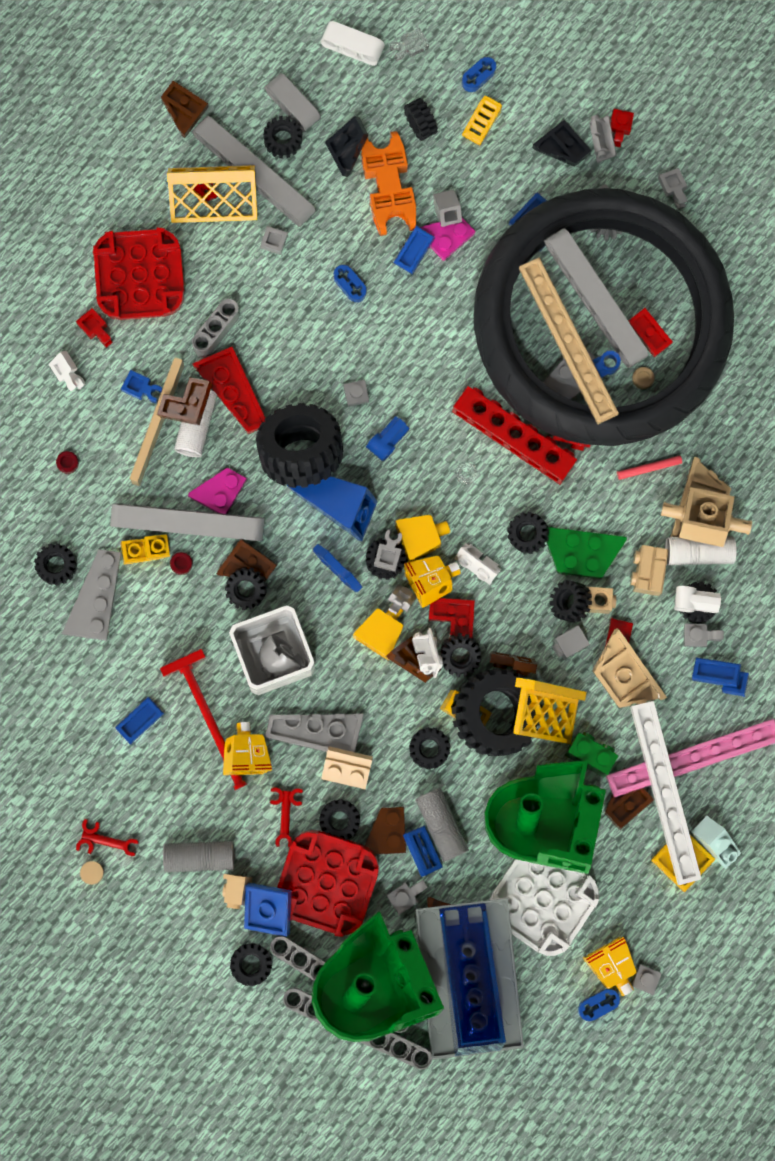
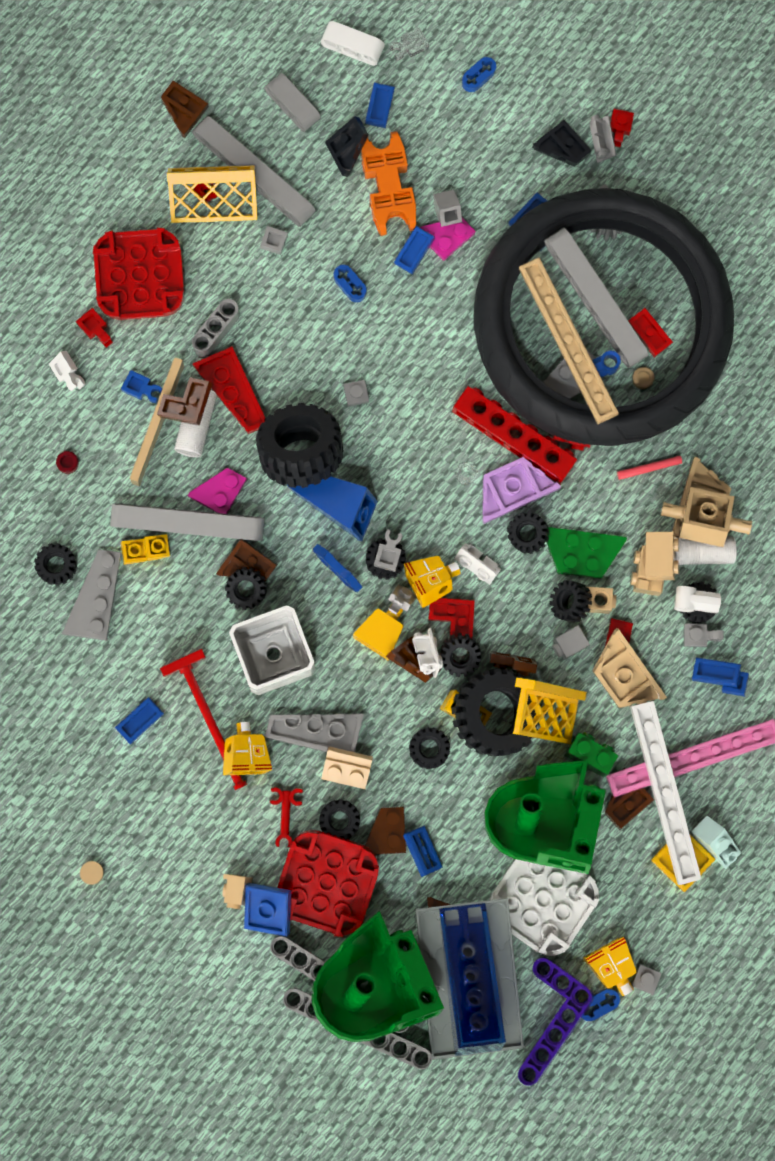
(89, 836): red bar -> none
(181, 563): dark red tile -> none
(190, 856): light grey piece -> none
(265, 964): black tyre -> none
(278, 658): light grey cylinder -> none
(282, 125): black tyre -> none
(379, 105): none -> blue tile
(384, 442): blue piece -> none
(404, 897): light grey plate -> none
(420, 119): black tyre -> none
(420, 535): yellow torso -> none
(441, 826): light grey piece -> none
(491, 105): yellow slope -> none
(513, 488): none -> lavender wing
(558, 1021): none -> dark purple beam
(661, 556): none -> tan brick
(674, 184): light grey plate -> none

